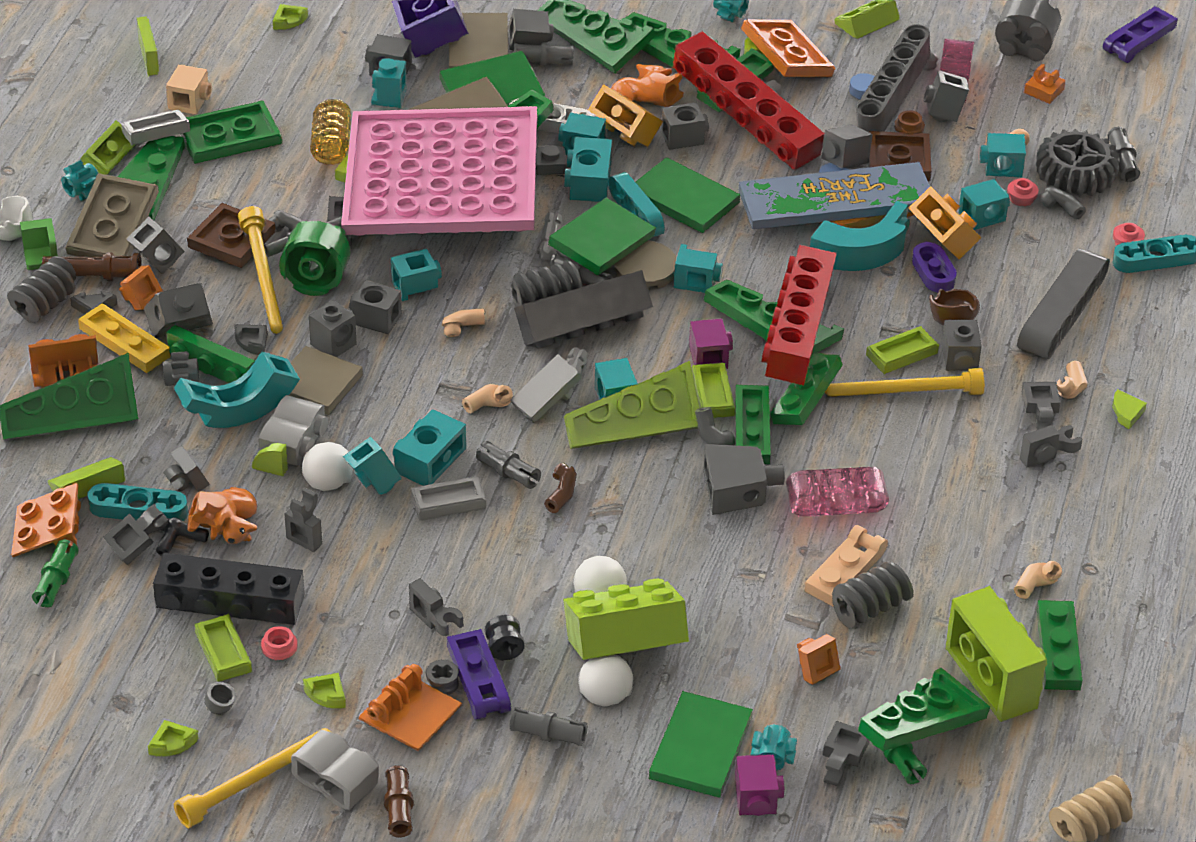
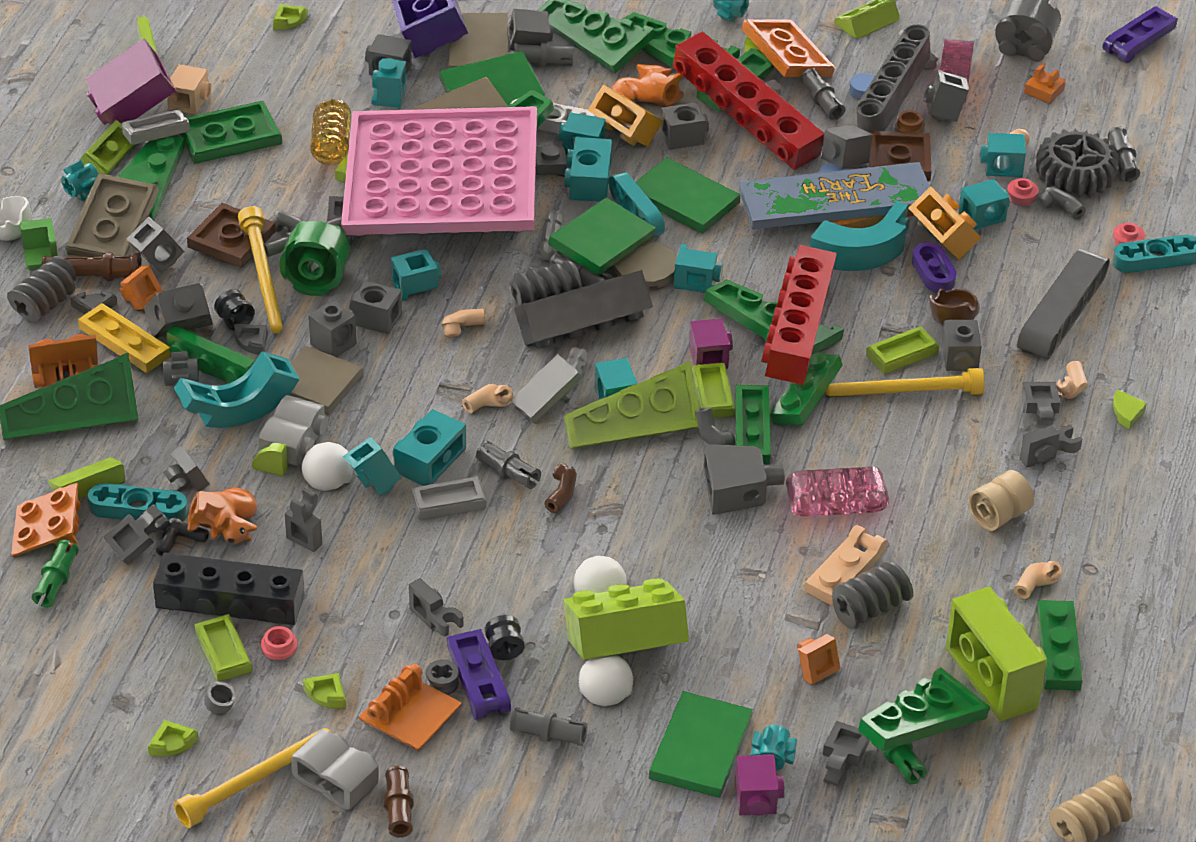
(129, 84): none -> brick
(234, 308): none -> black wheel
(823, 94): none -> dark grey pin
(1001, 500): none -> tan wheel

